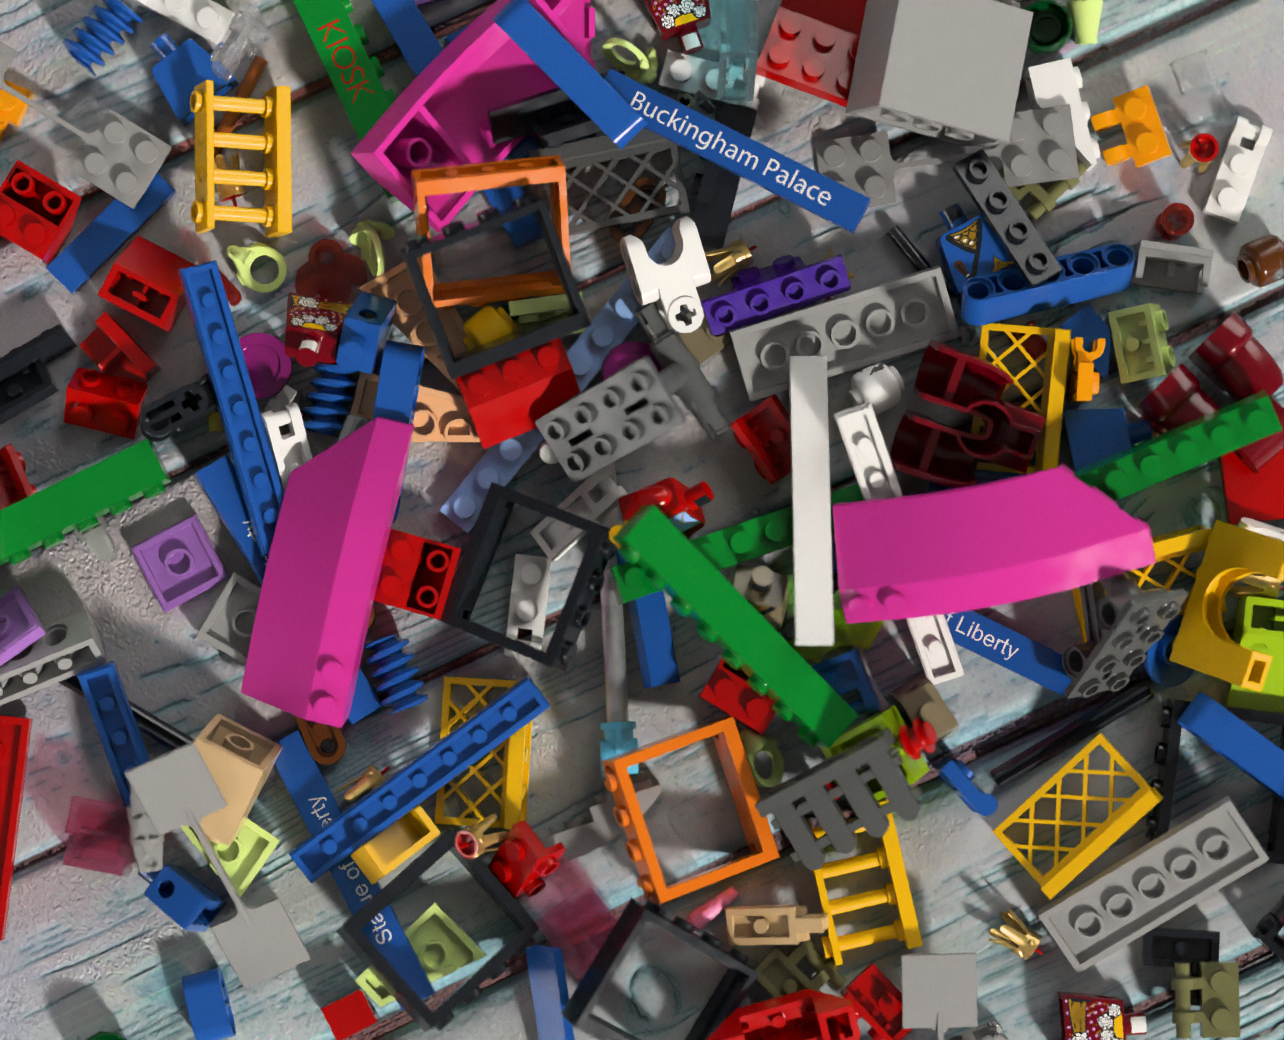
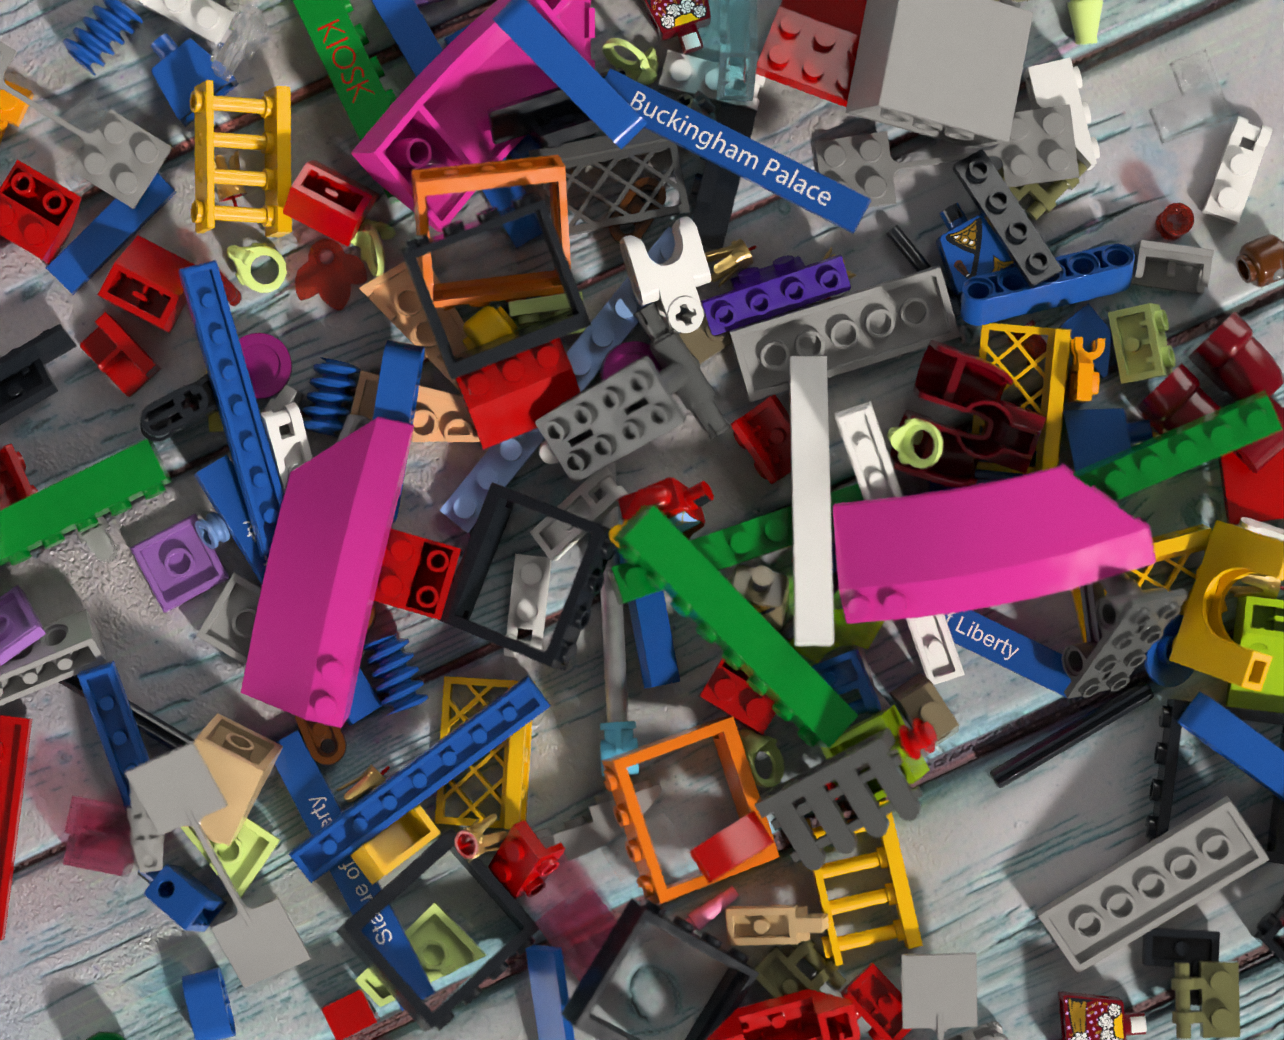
(104, 402): red bracket -> none
(212, 530): none -> medium blue bush
(244, 91): dark orange bar -> none
(314, 328): dark red torso -> none
(329, 202): none -> red slope
(364, 338): blue torso -> none
(731, 847): none -> red slope
(877, 385): white head -> none
(911, 433): none -> yellowish green piece
(959, 779): blue plate -> none
(1016, 936): pearl gold piece -> none
(1049, 27): dark green hair -> none
(1097, 841): yellow fence -> none
(1141, 127): light orange plate -> none
(1201, 149): red piece -> none

